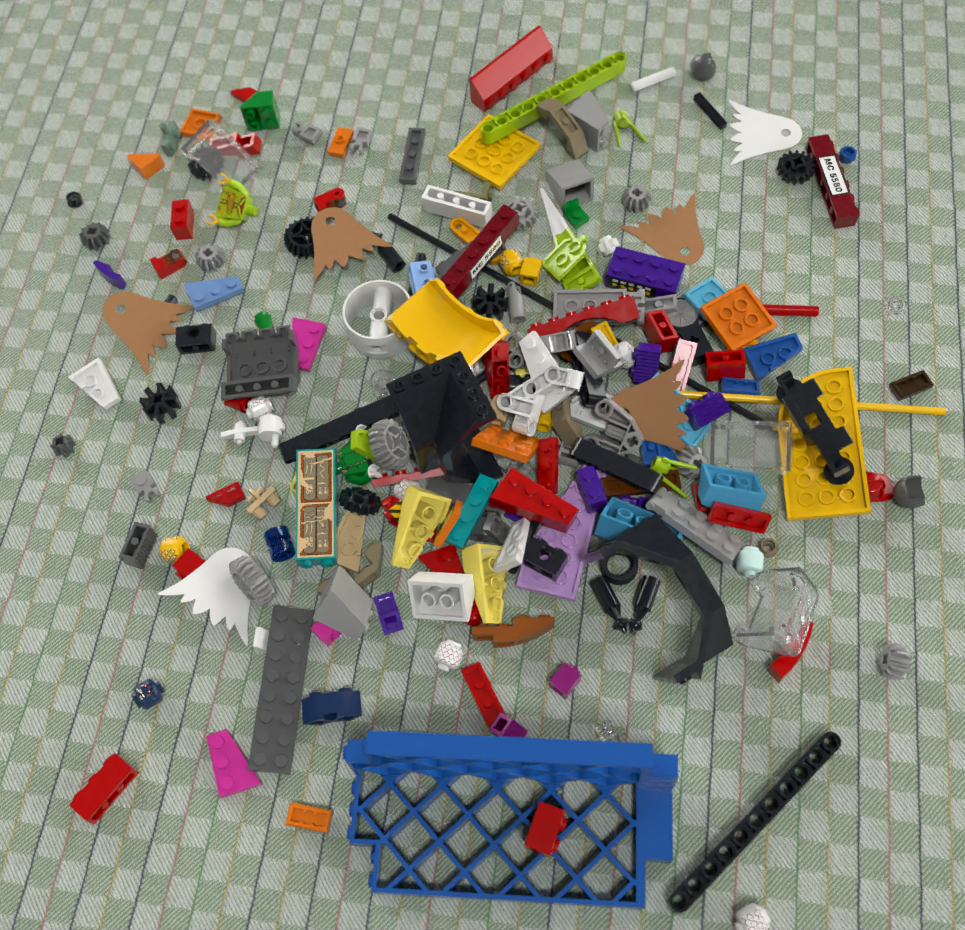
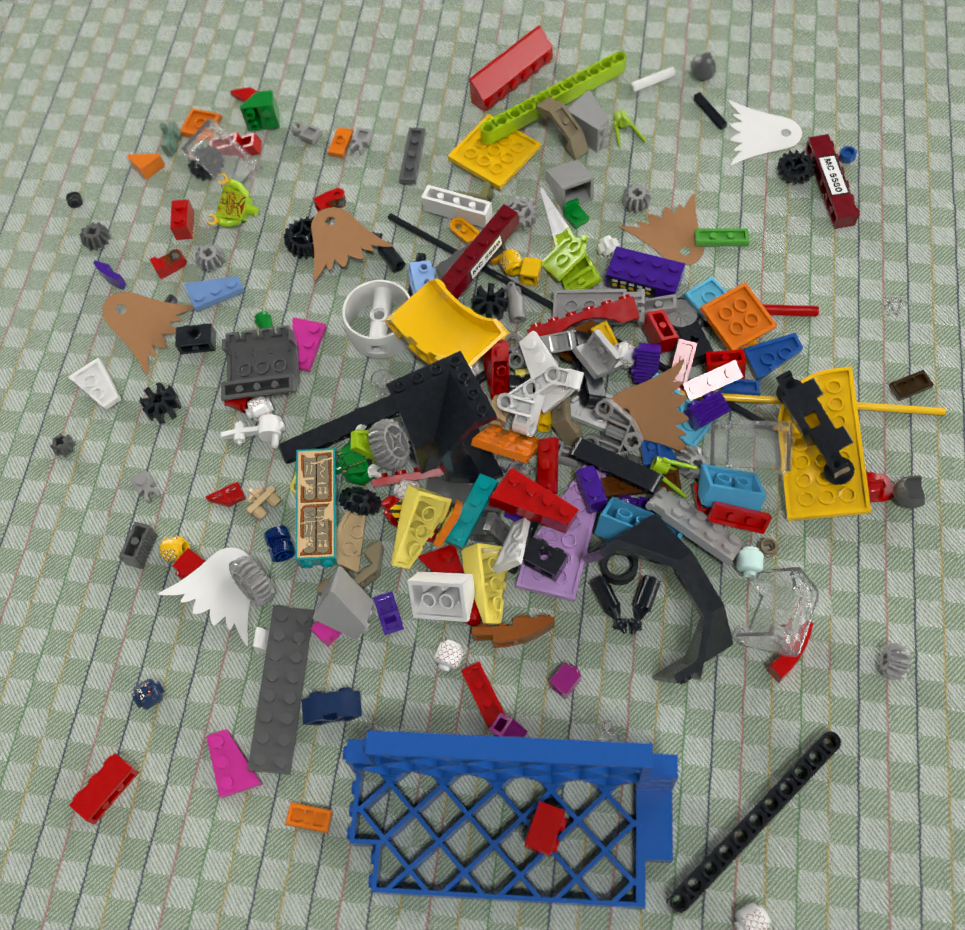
(712, 380): none -> plate
(721, 237): none -> bright green tile

